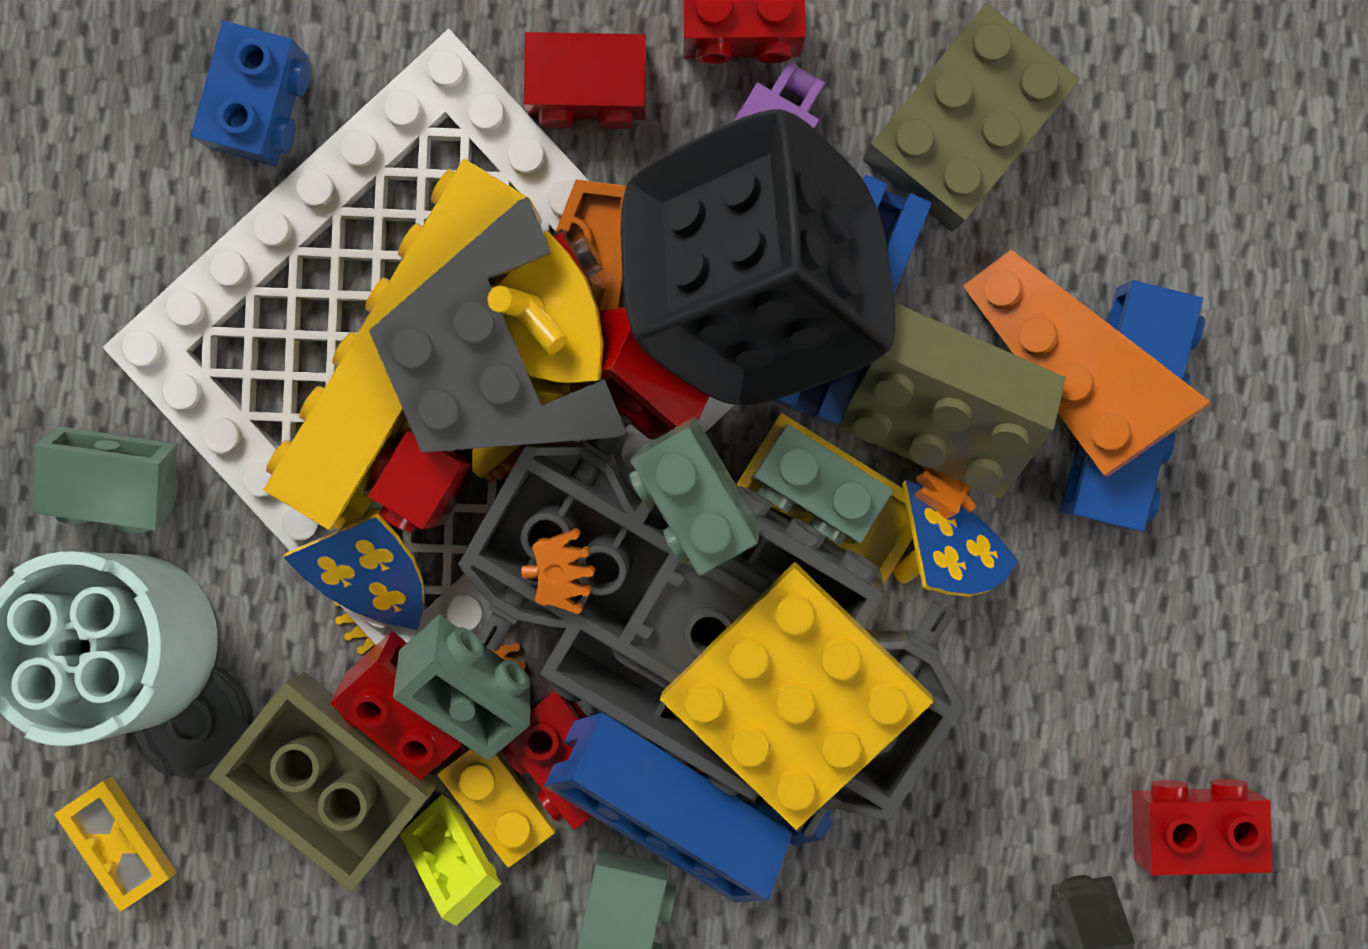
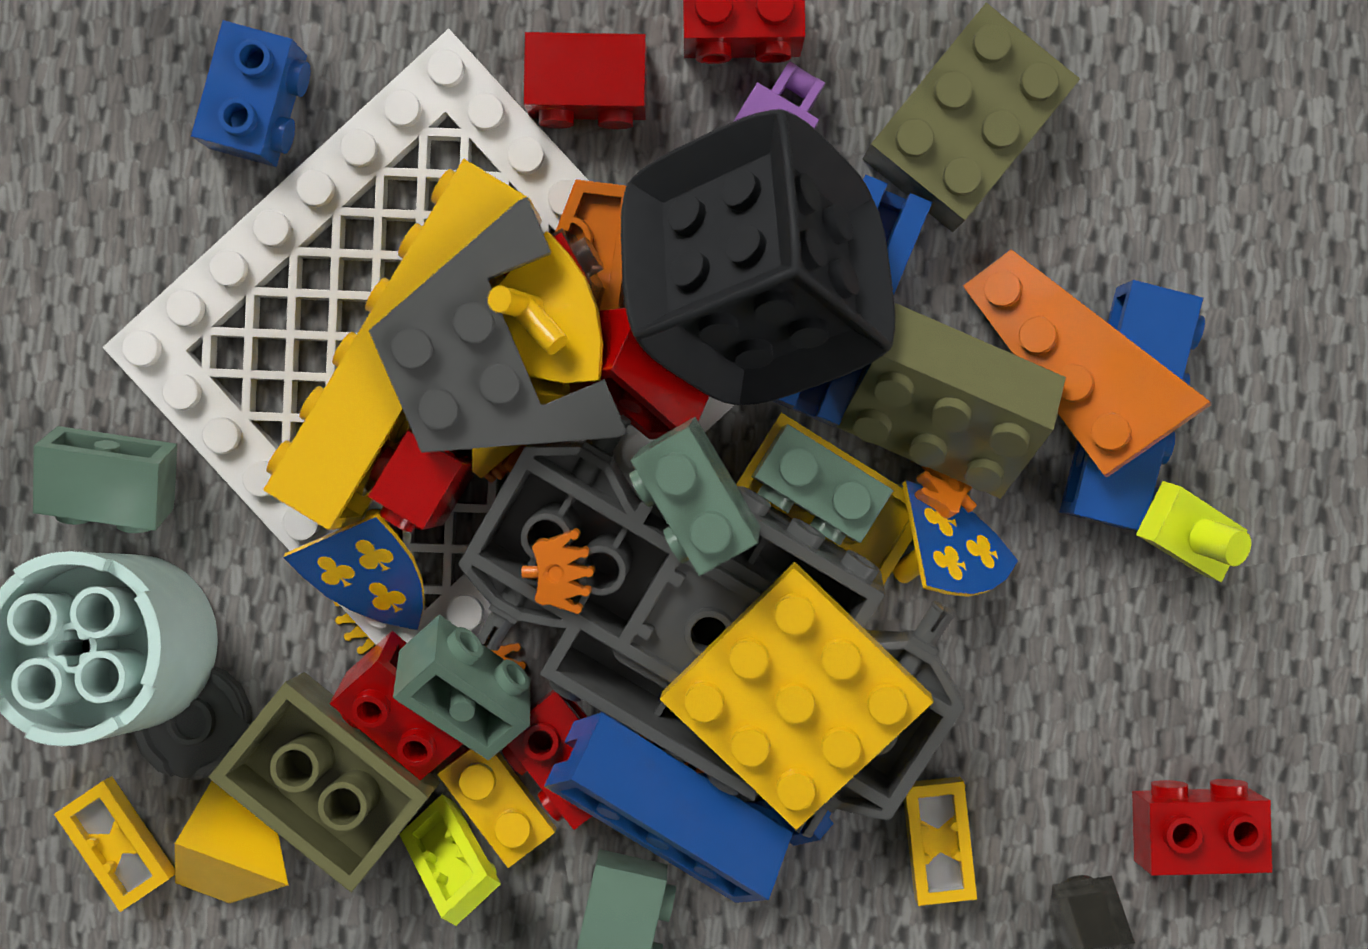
(228, 850): none -> yellow slope
(939, 841): none -> yellow piece
(1194, 532): none -> neon yellow tile

